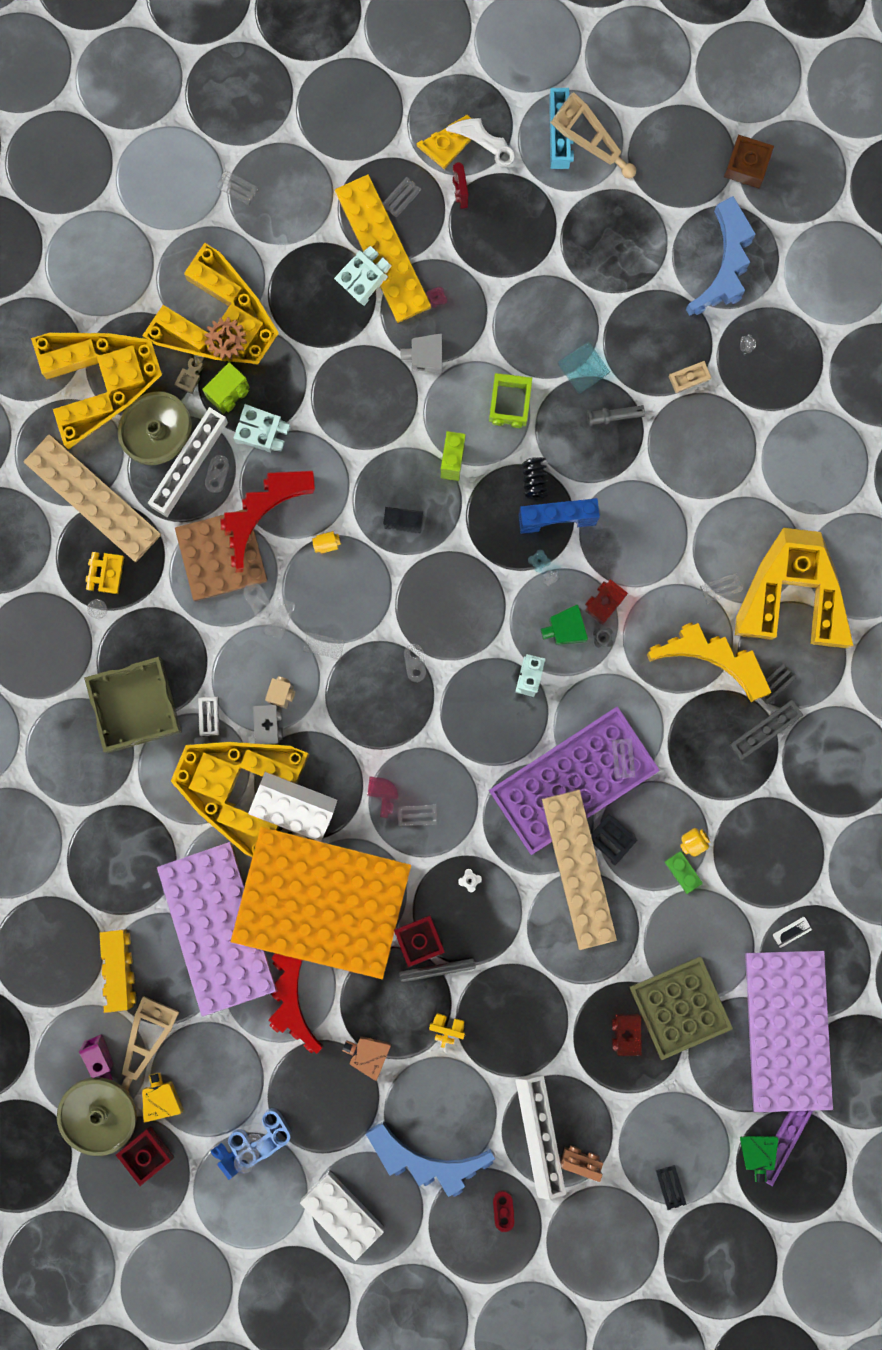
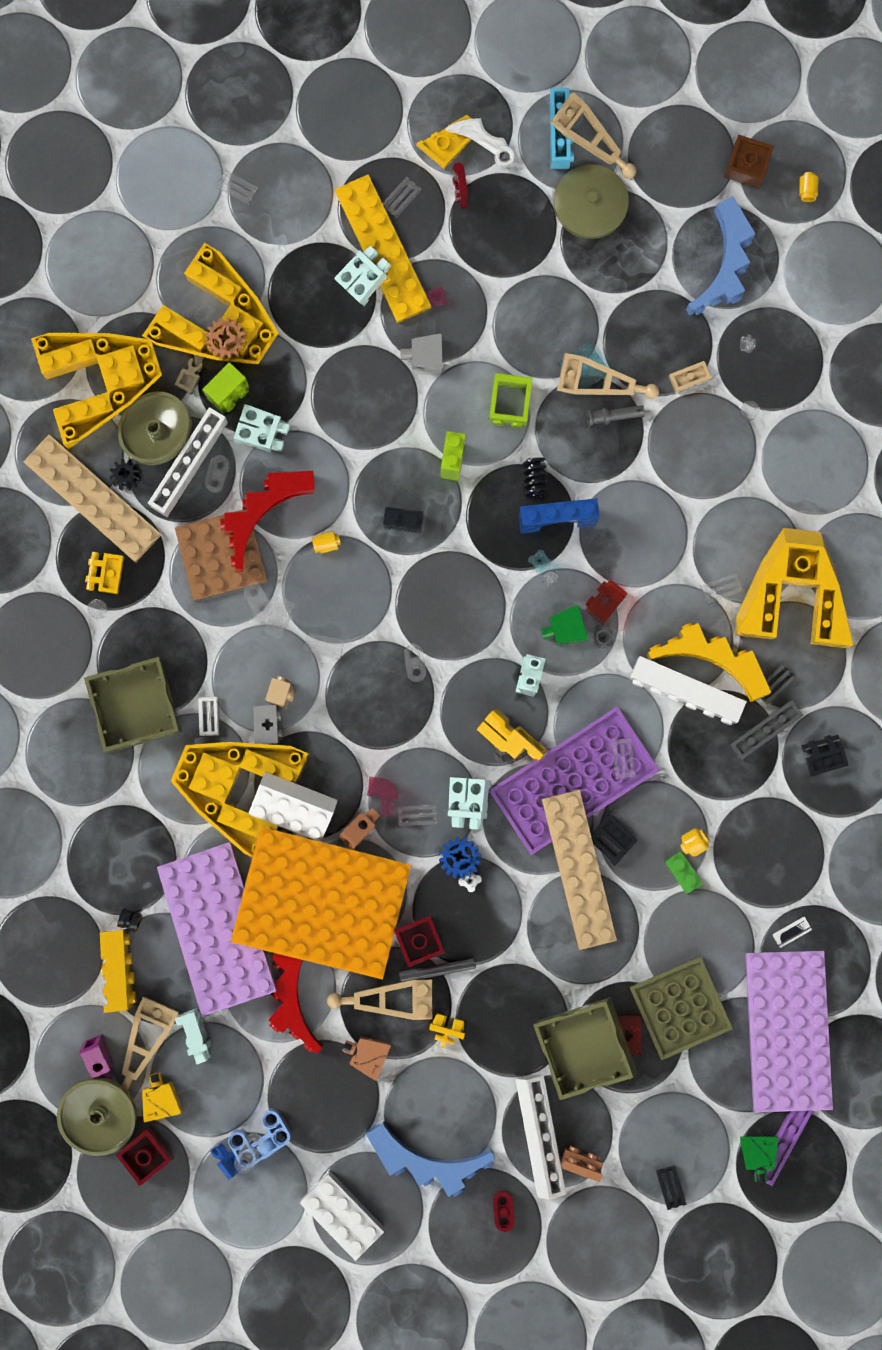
(117, 474): none -> black gear
(129, 920): none -> black wheel
(196, 1035): none -> light aqua hips
(353, 835): none -> nougat torso
(420, 1000): none -> tan plate
(461, 850): none -> blue gear
(468, 800): none -> light aqua hips
(507, 739): none -> yellow plate
(571, 374): none -> tan plate
(585, 1048): none -> olive tile
(591, 201): none -> olive dish
(688, 690): none -> white brick
(749, 411): none -> clear tile
(808, 187): none -> yellow brick
(825, 761): none -> black plate

